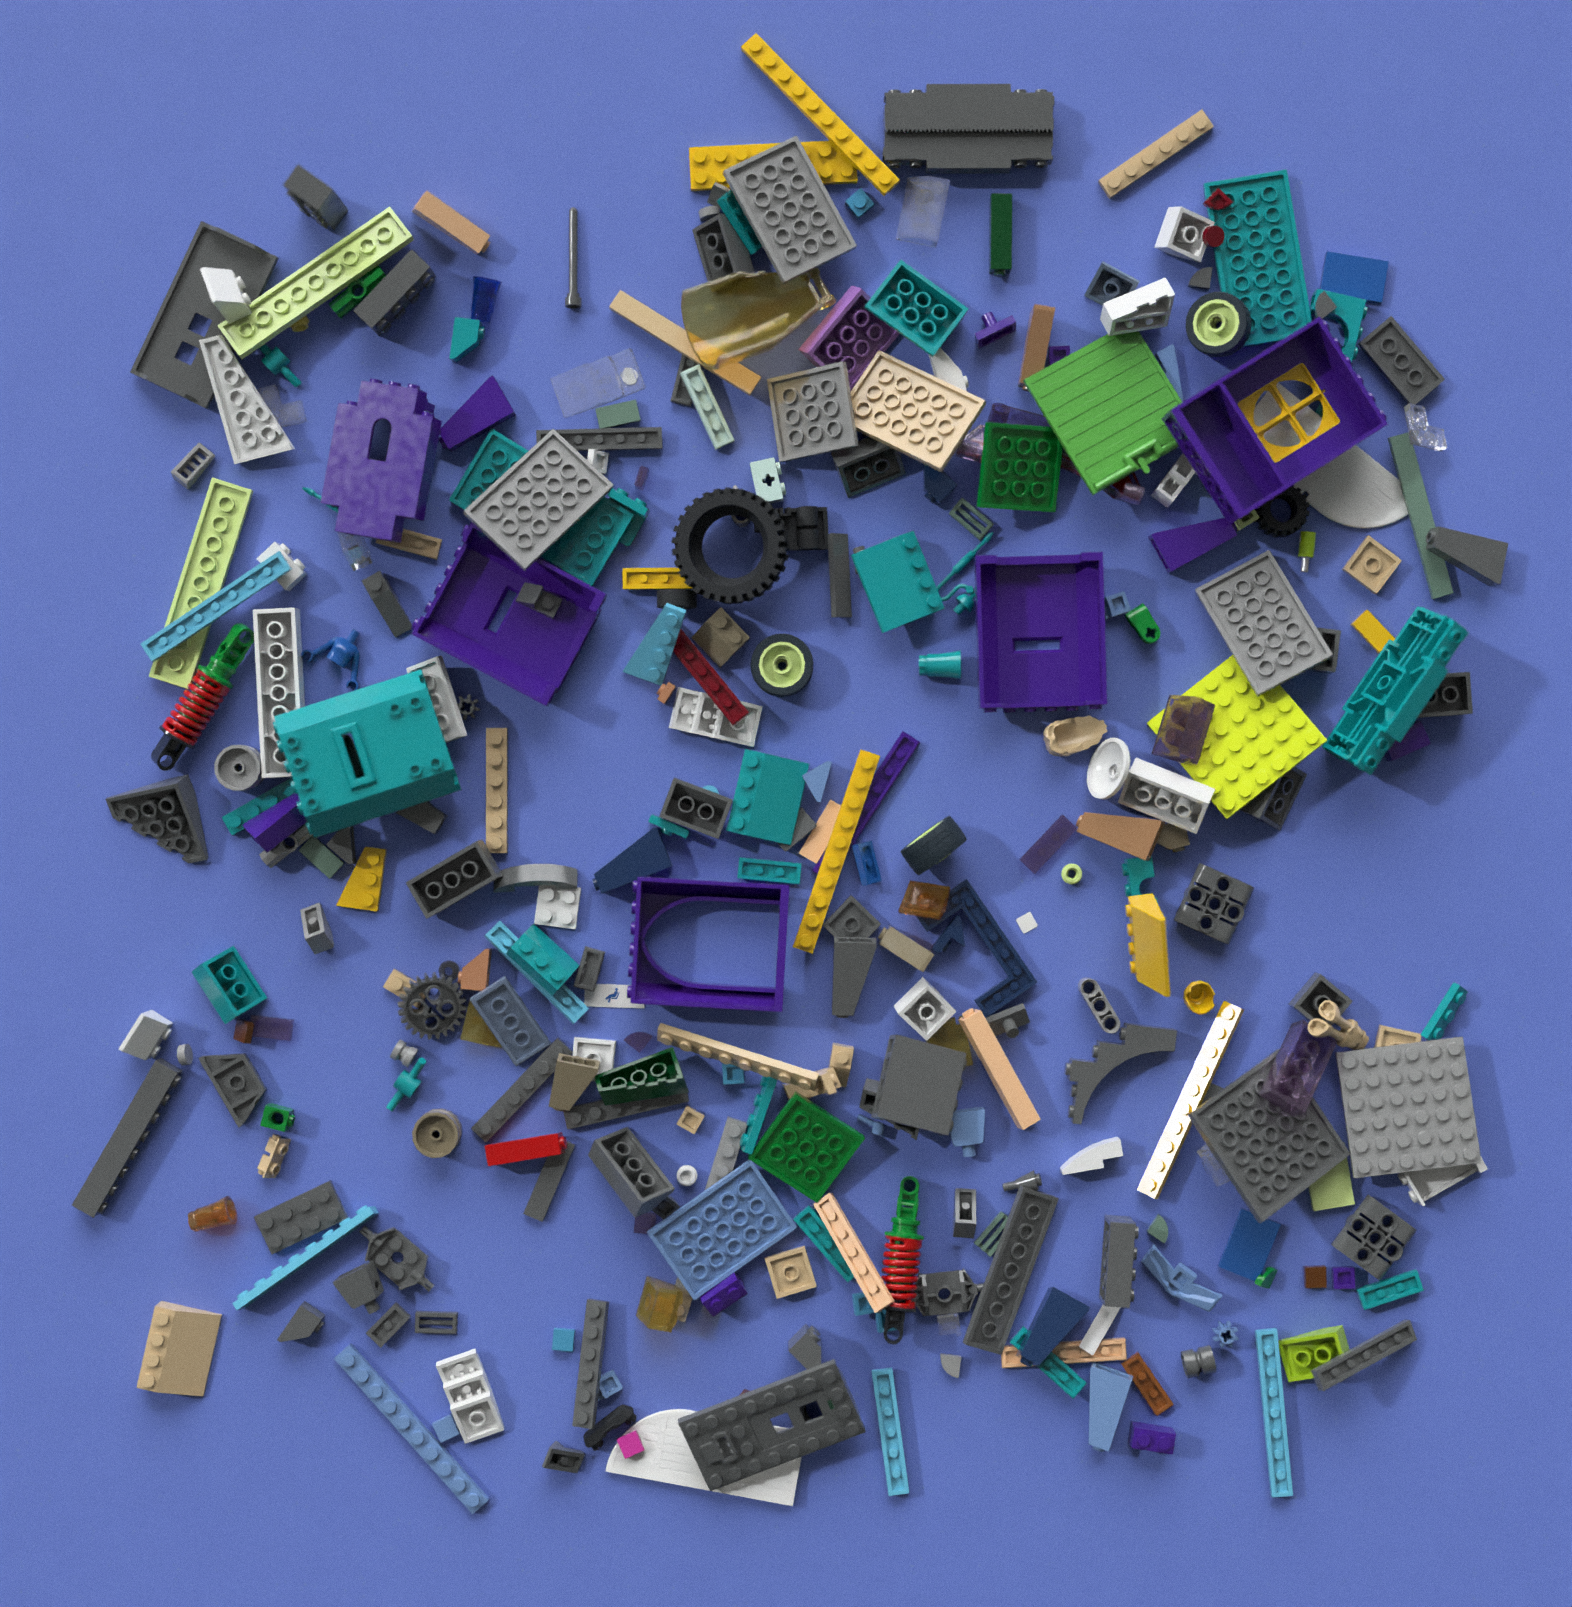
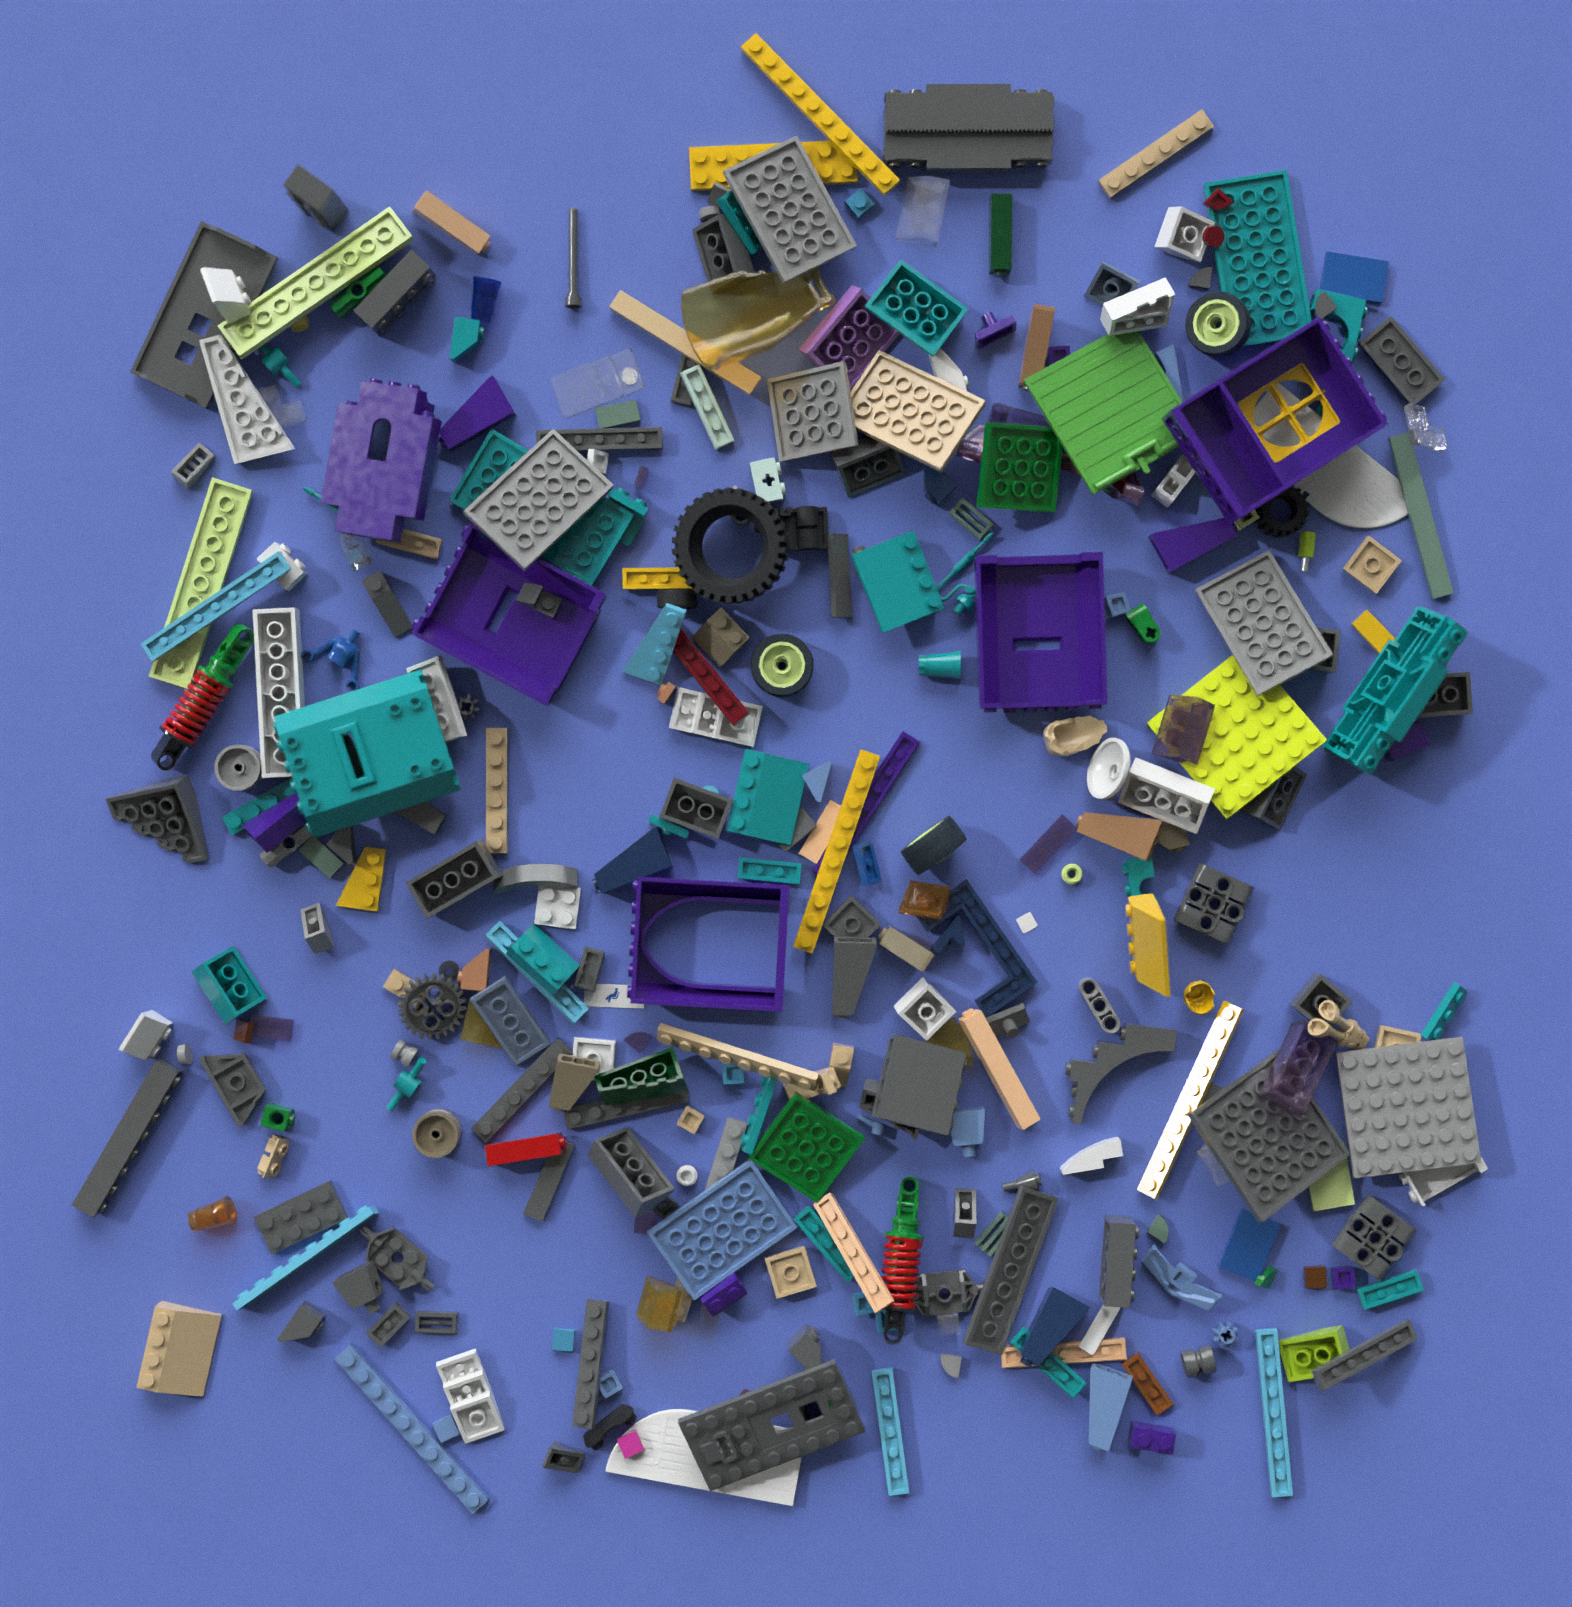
(1471, 553): dark grey slope -> none

